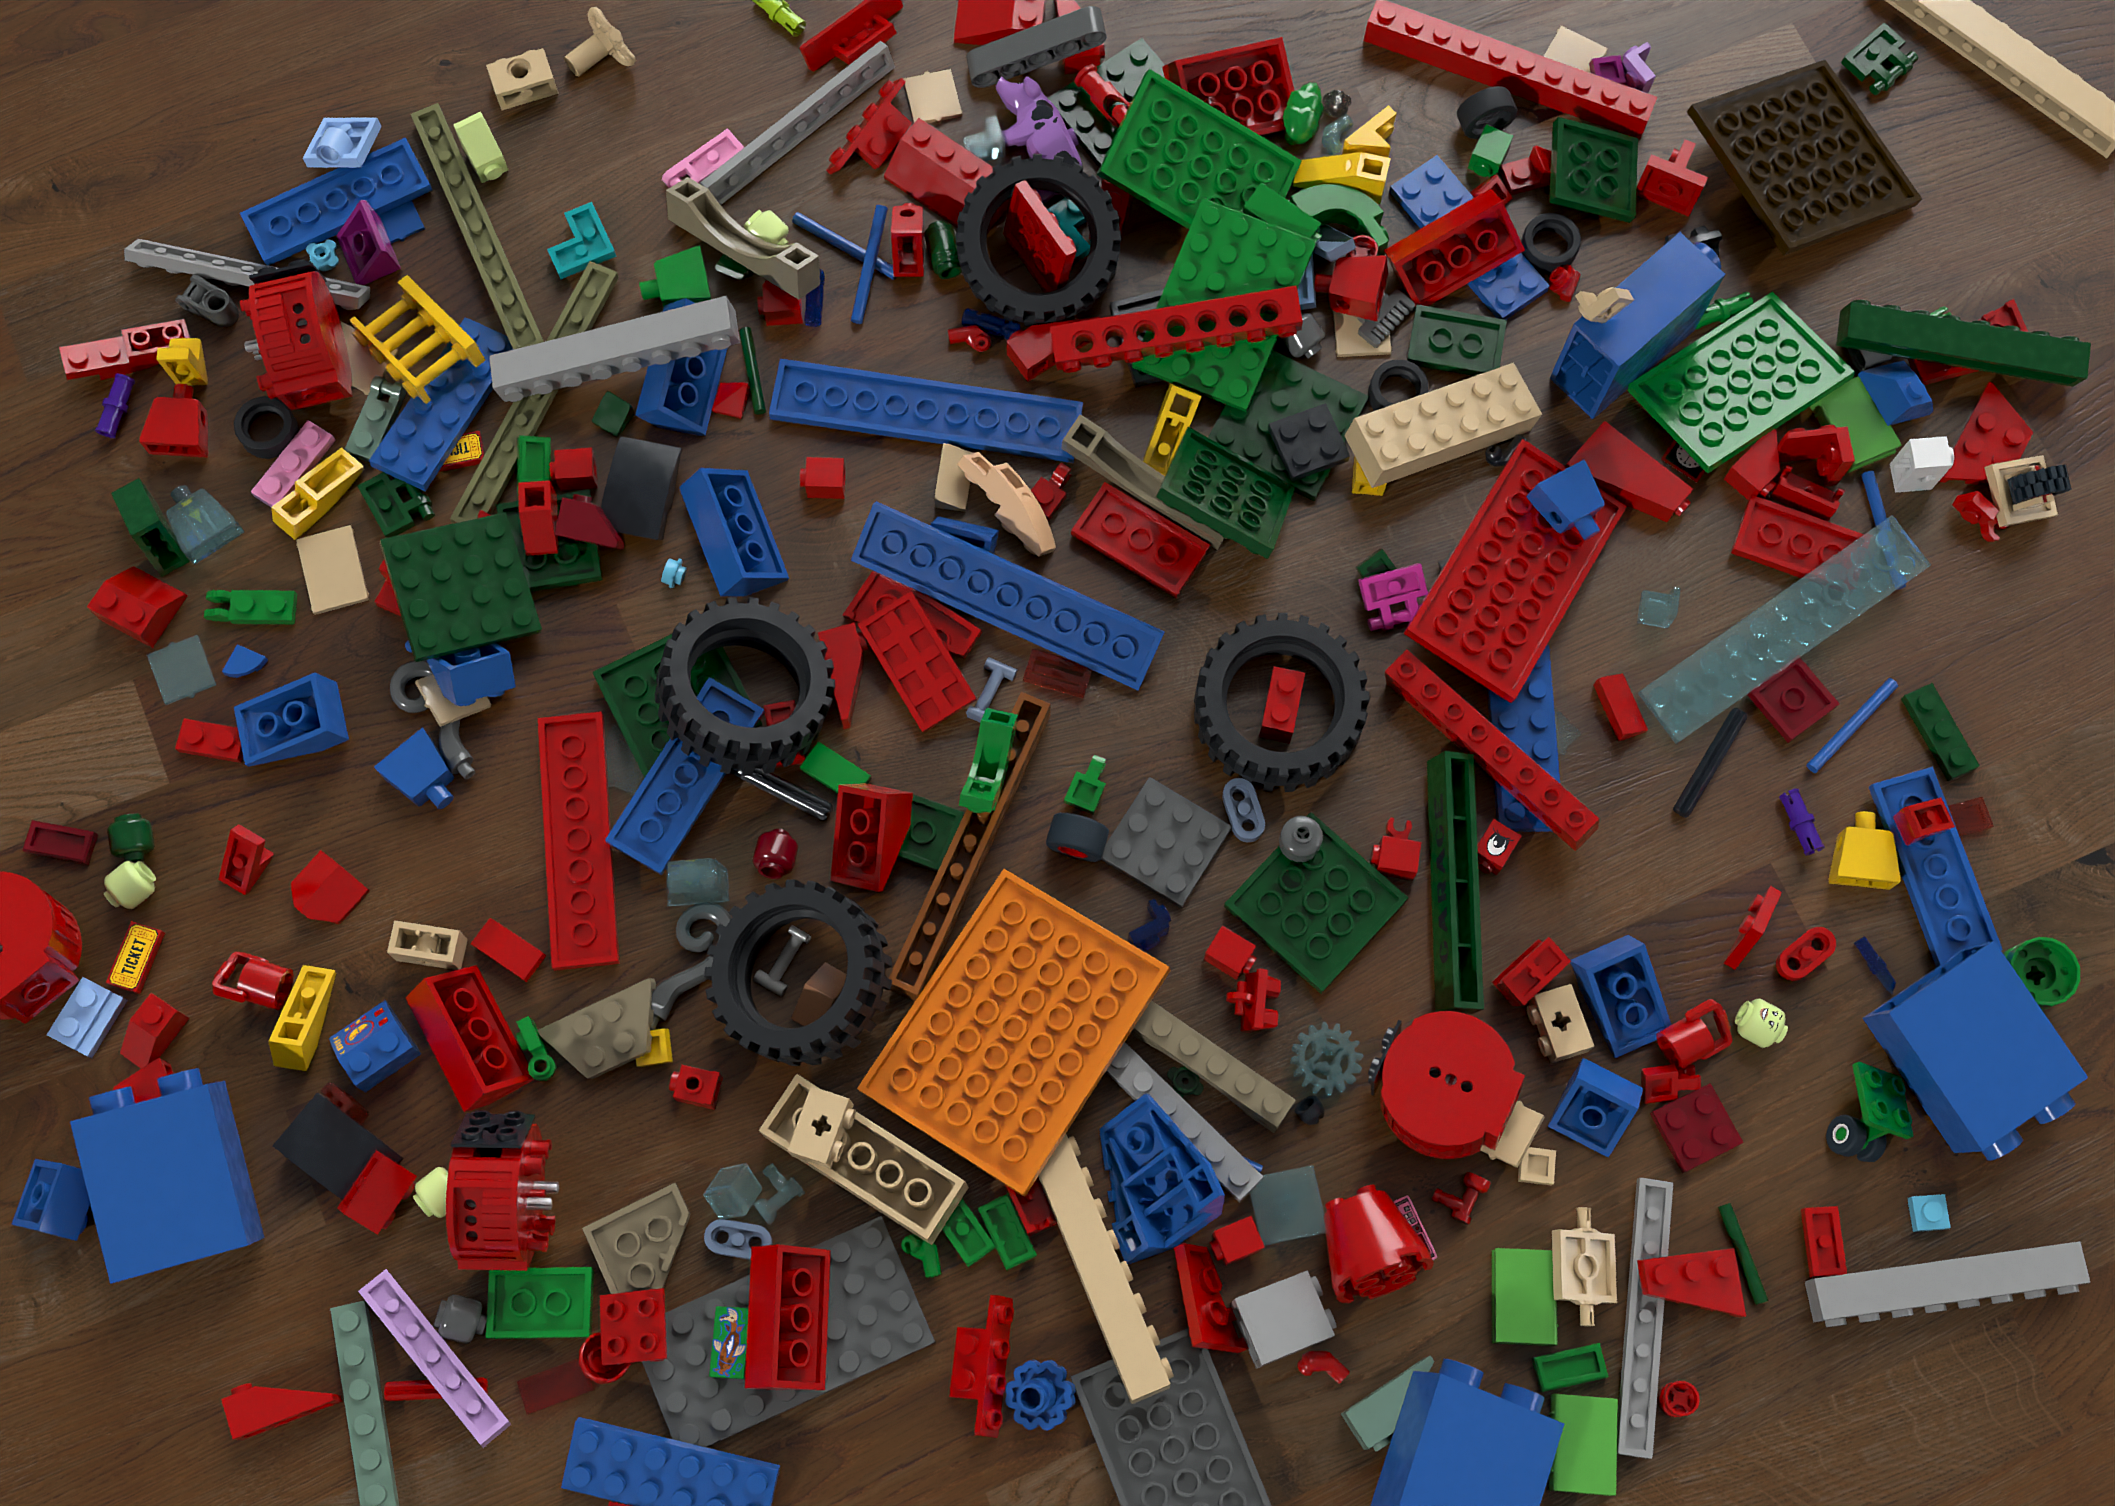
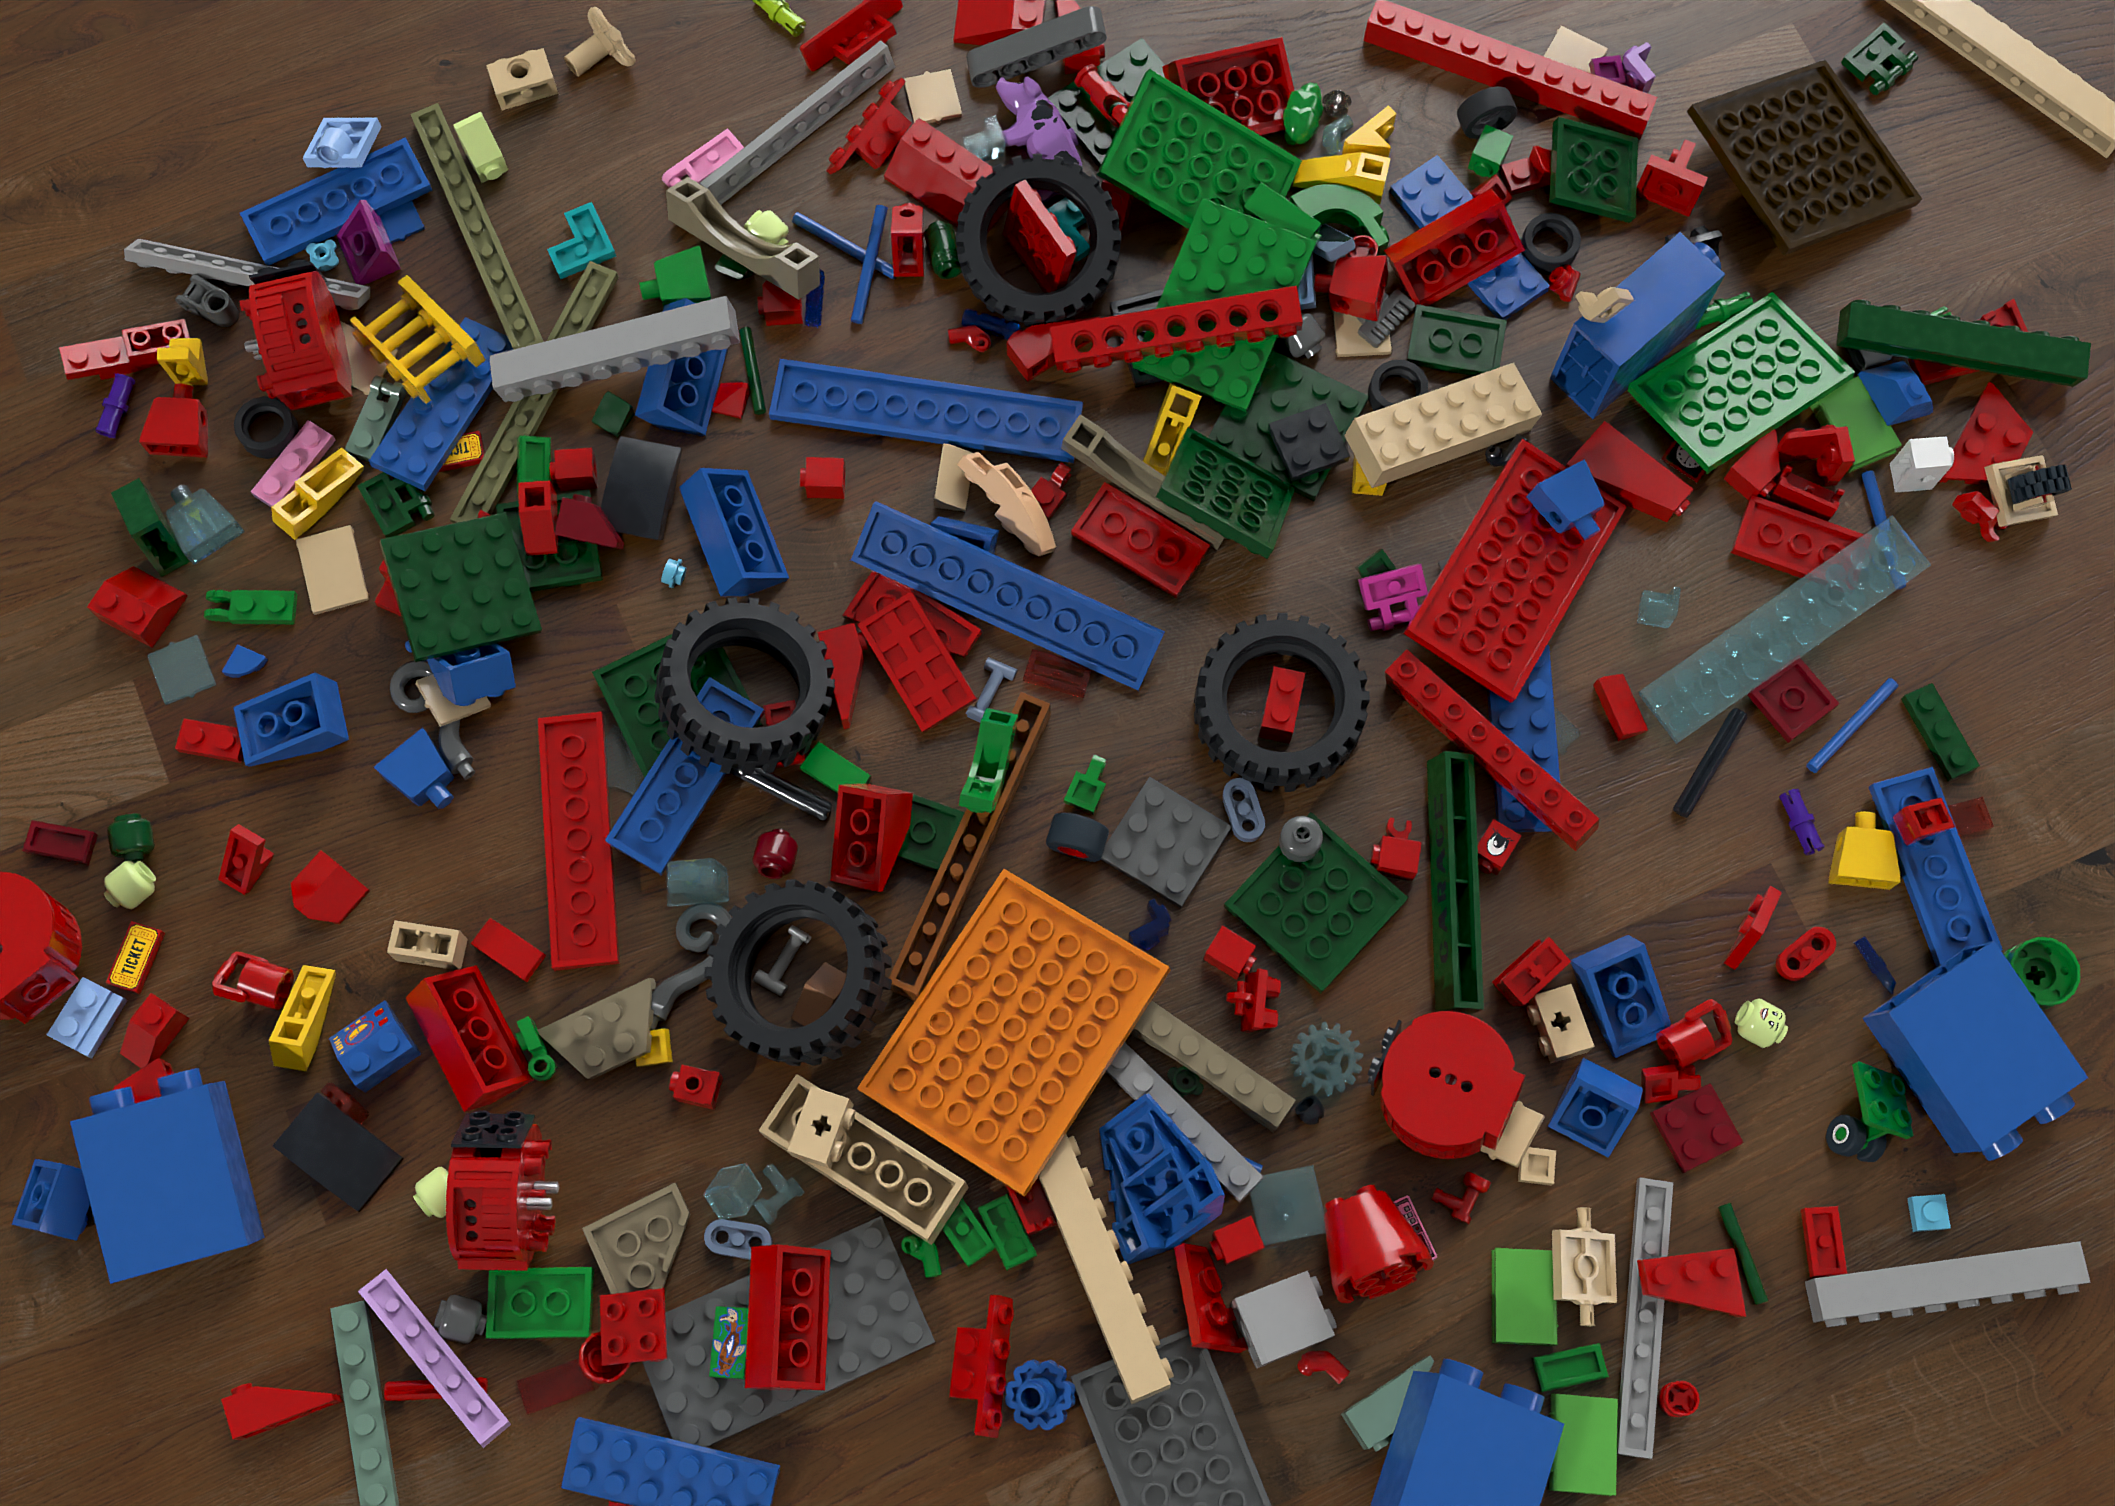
(377, 1193): red brick -> none

